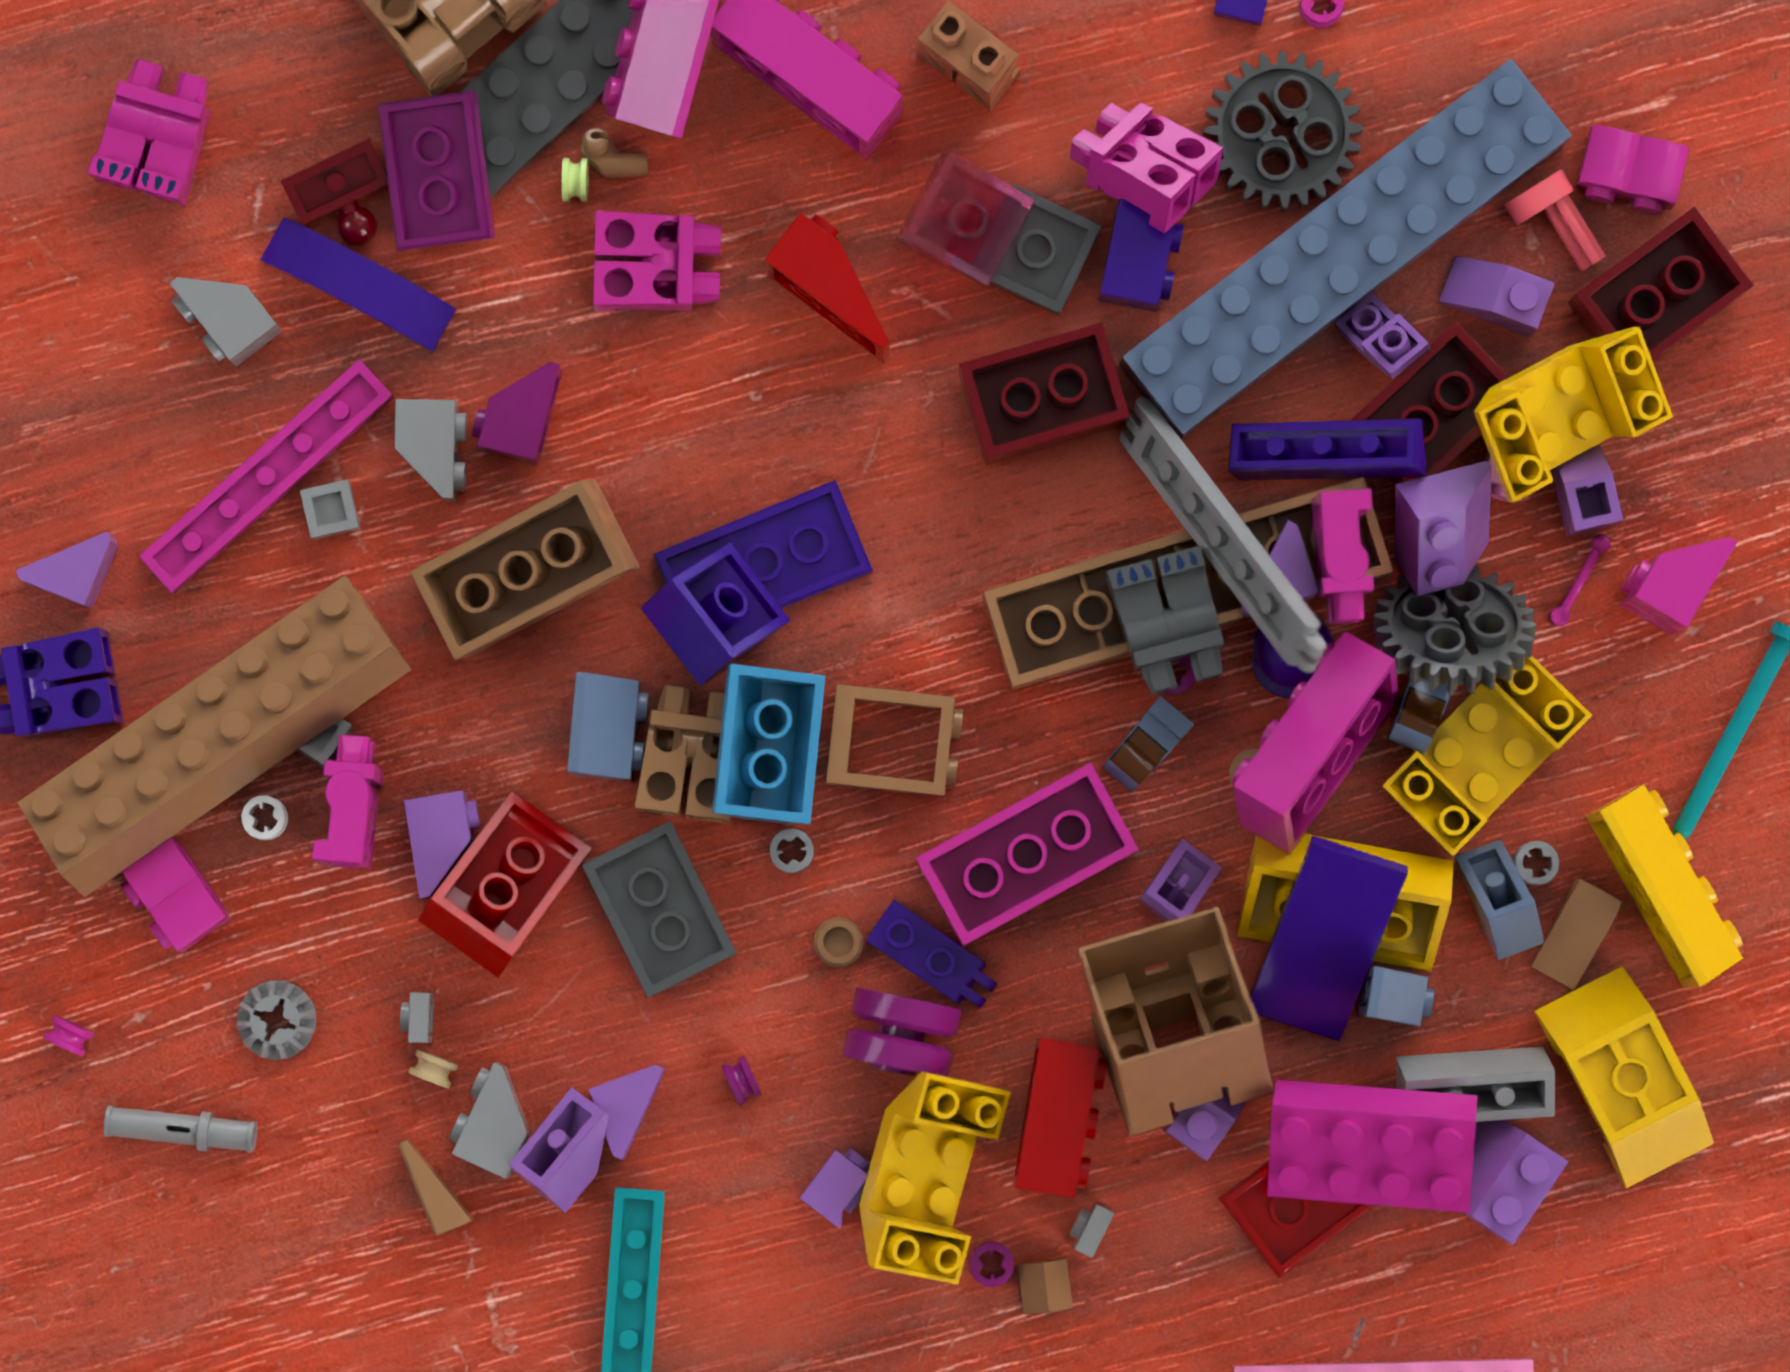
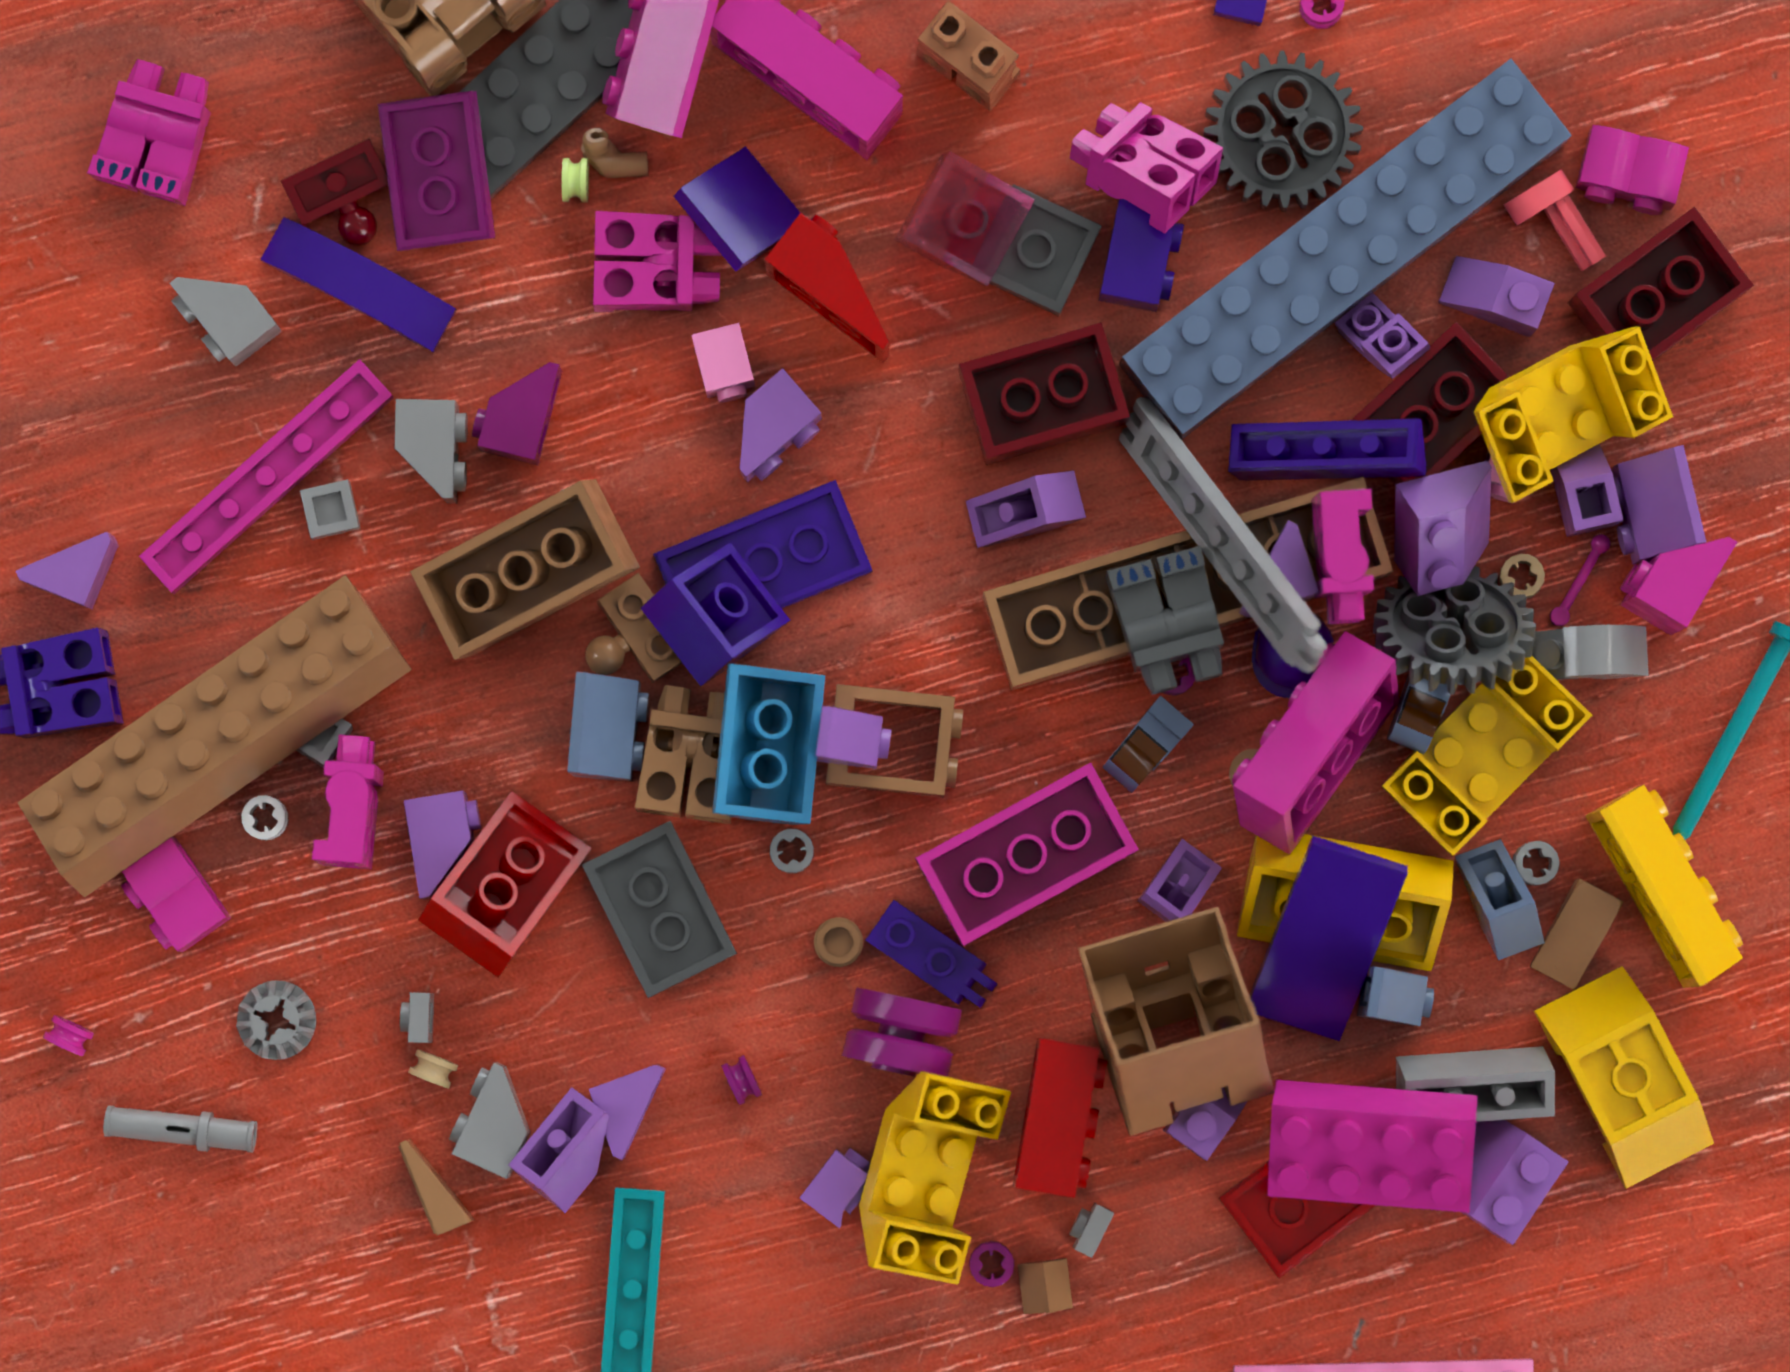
(635, 634): none -> medium nougat plate
(723, 362): none -> bright pink brick
(738, 208): none -> dark purple tile
(774, 421): none -> medium lavender slope
(852, 738): none -> medium lavender slope
(1025, 508): none -> medium lavender slope
(1535, 570): none -> tan bush
(1593, 651): none -> light grey brick
(1657, 505): none -> medium lavender slope

